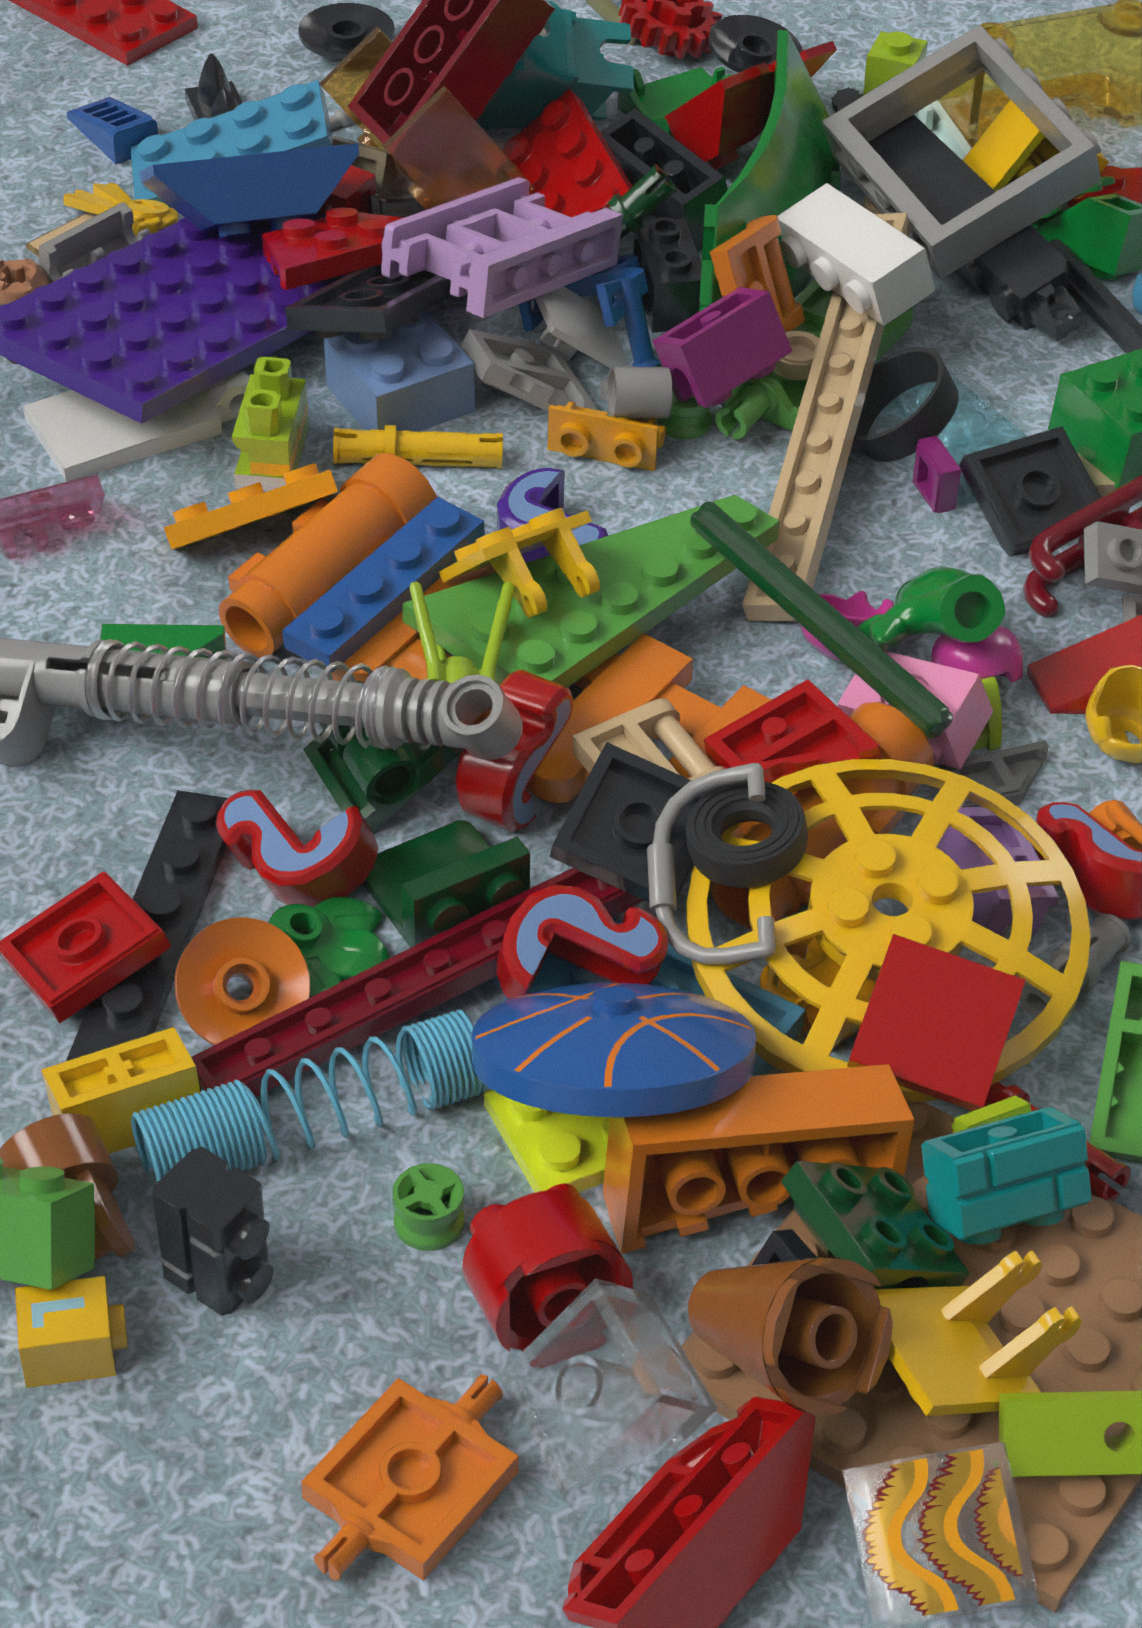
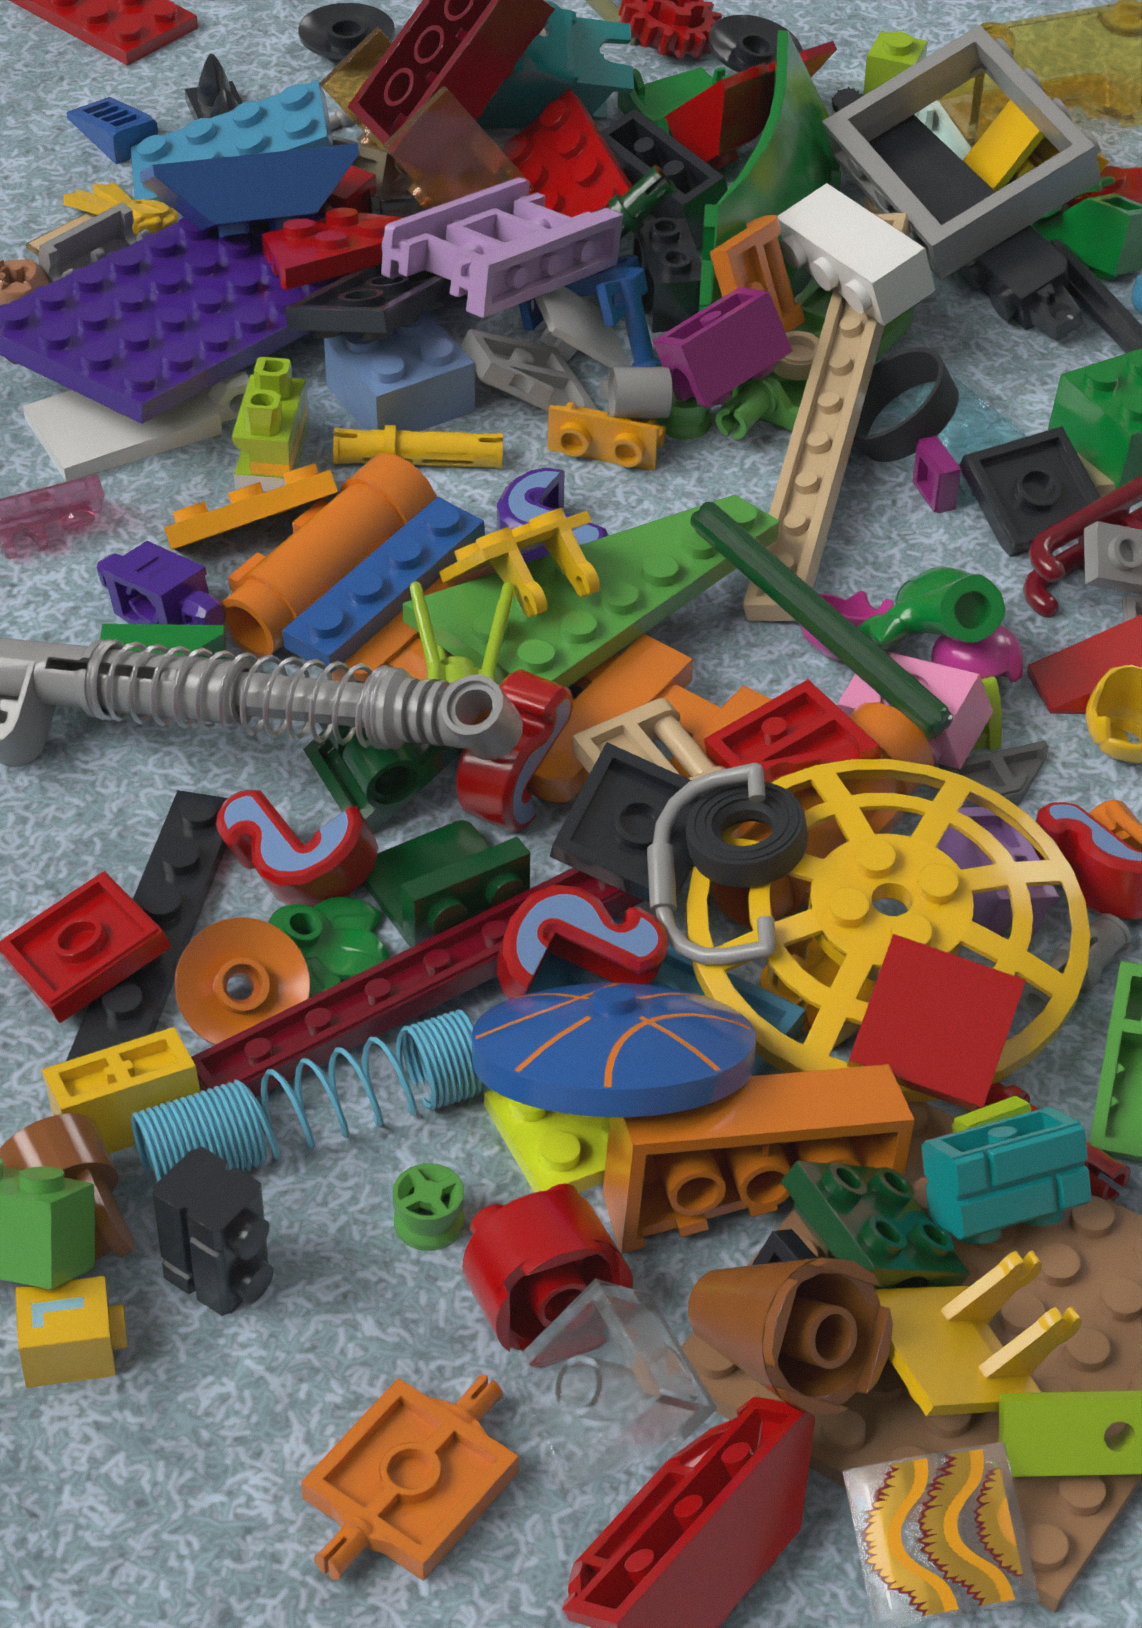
(159, 588): none -> dark purple piece

